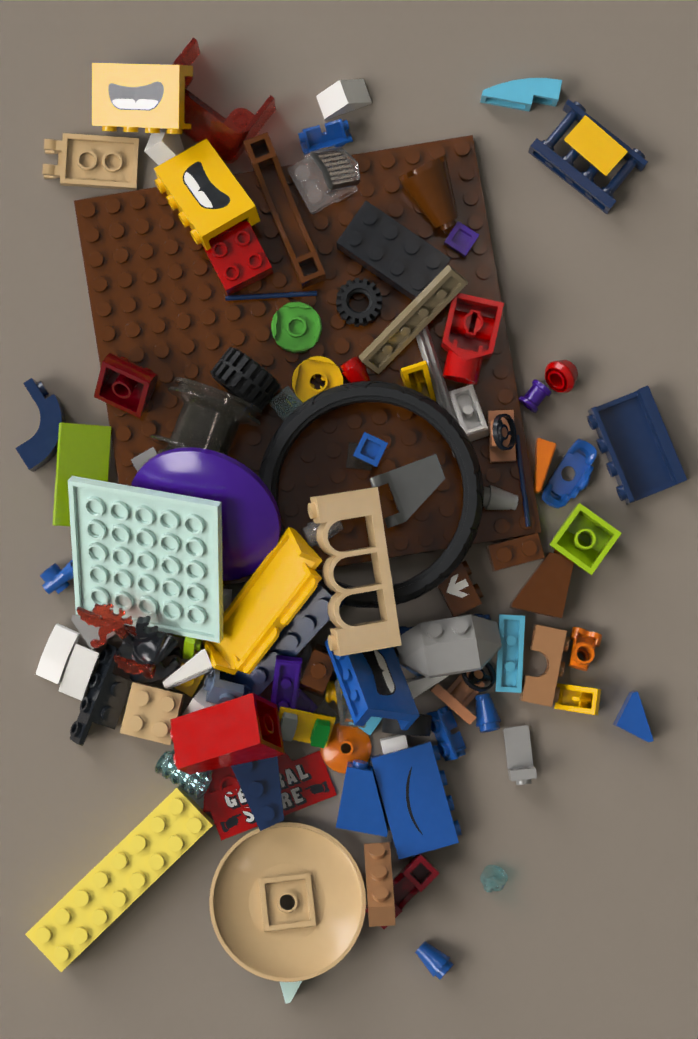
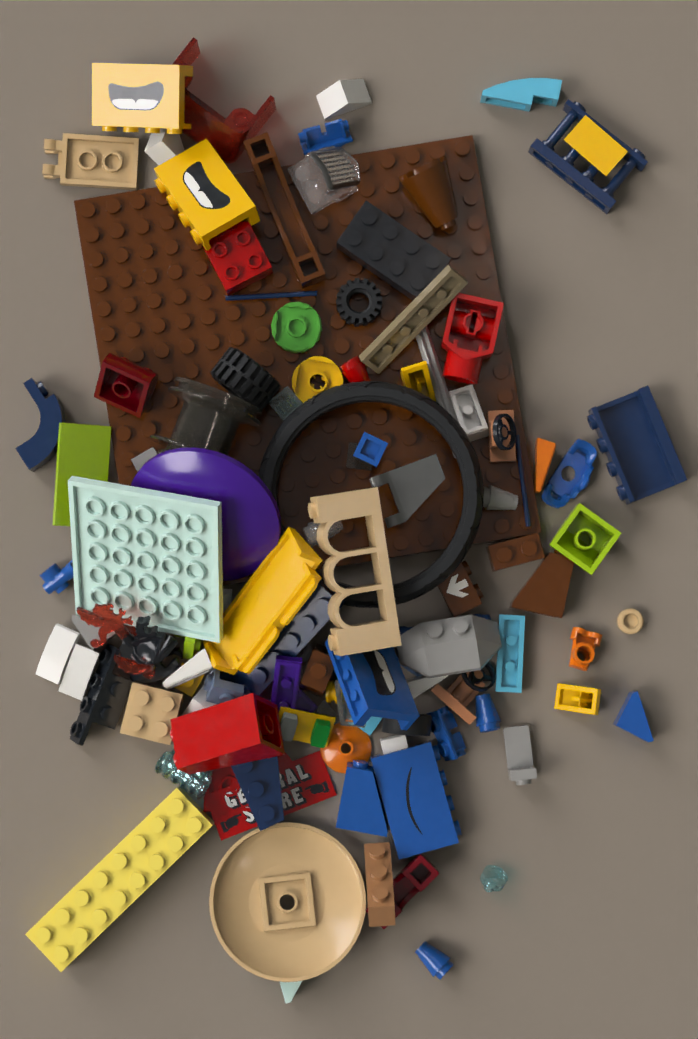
(461, 239): dark purple tile -> none
(535, 396): dark purple bush -> none
(551, 644): medium nougat arch -> none
(561, 375): red cone -> none
(630, 621): none -> tan tile

